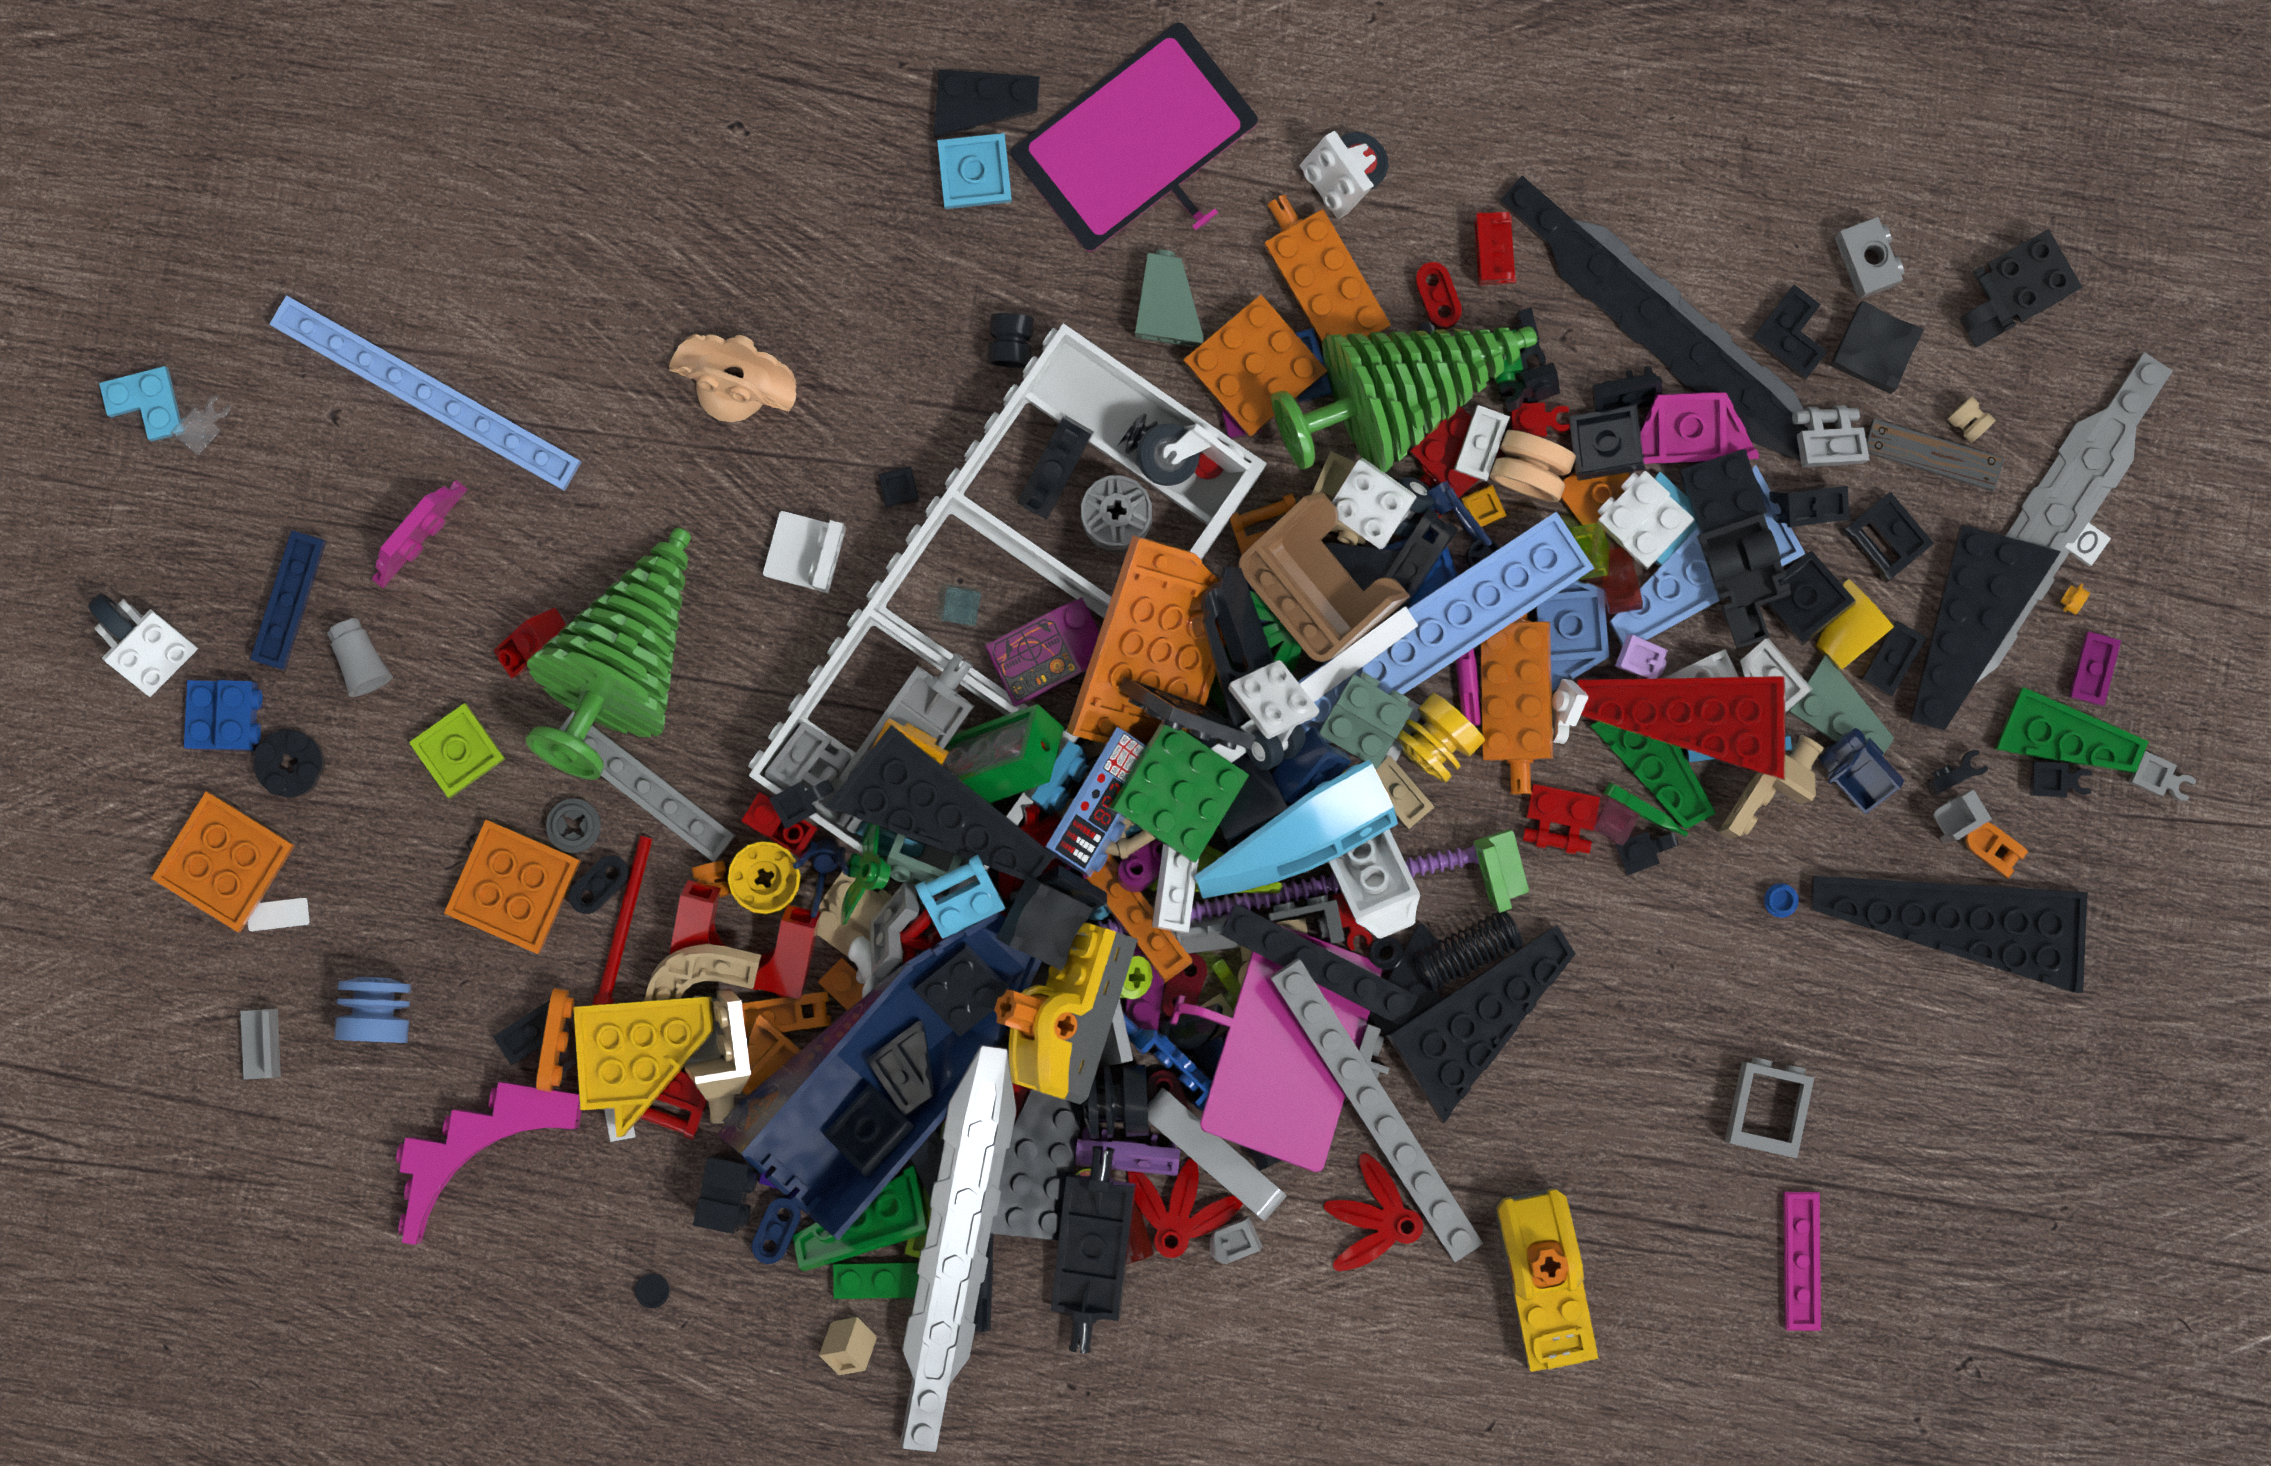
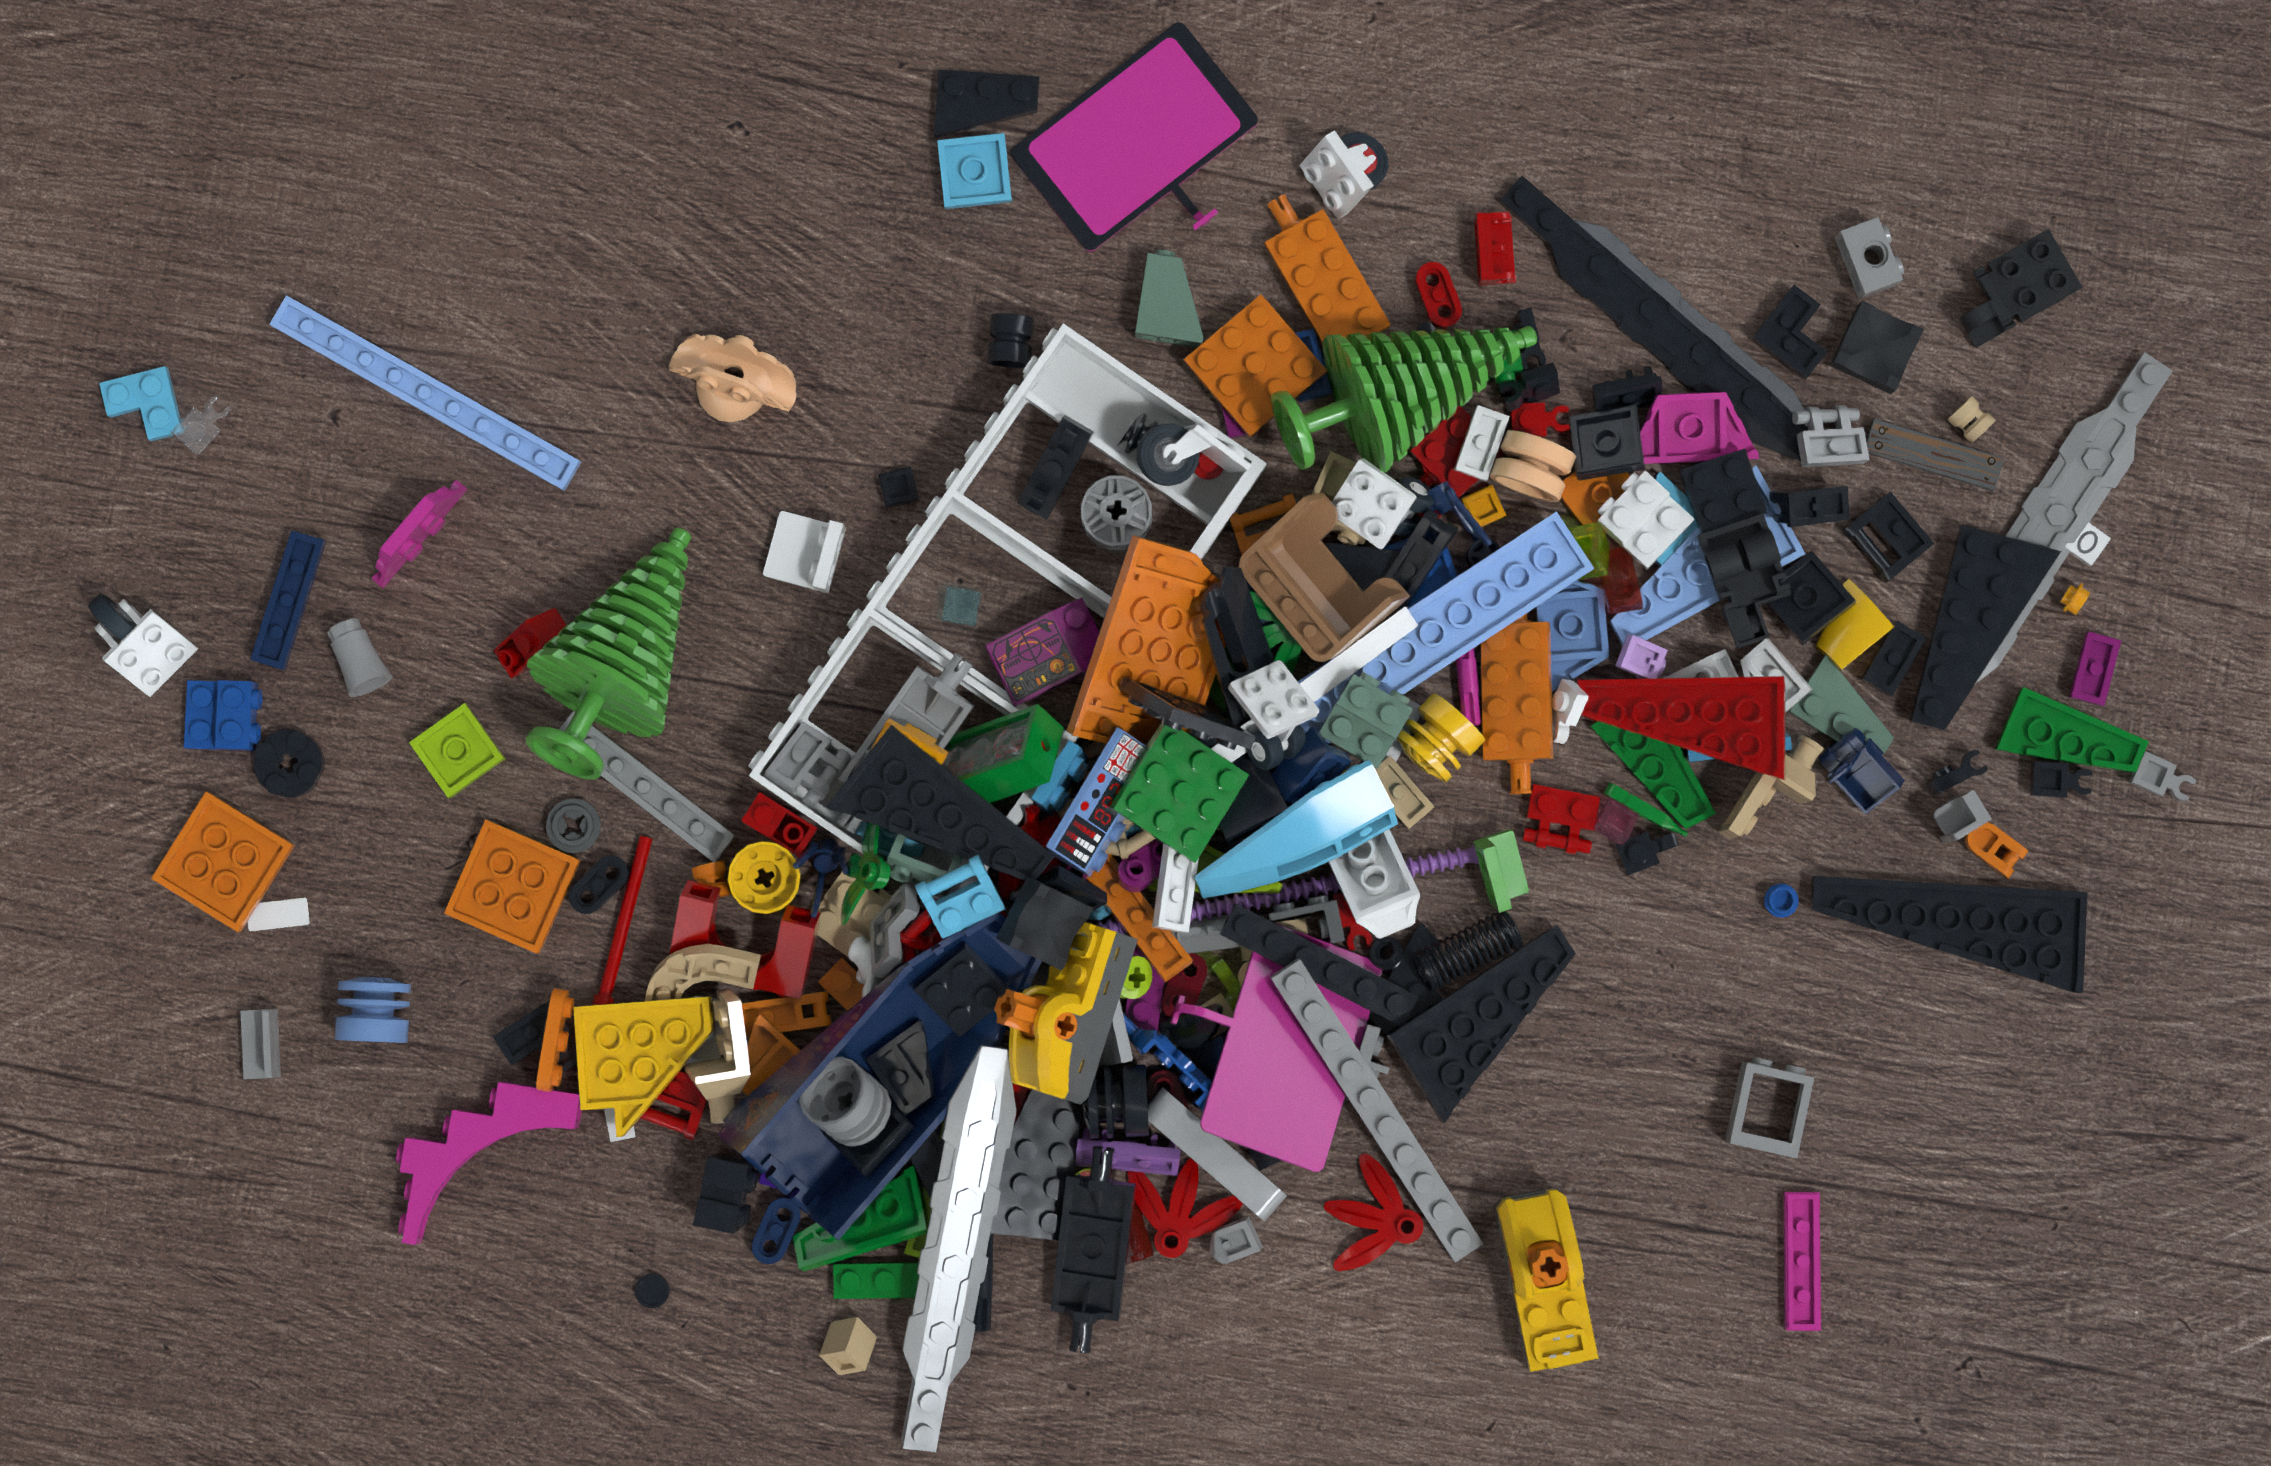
(797, 803): black plate -> none
(847, 1103): none -> light grey wheel

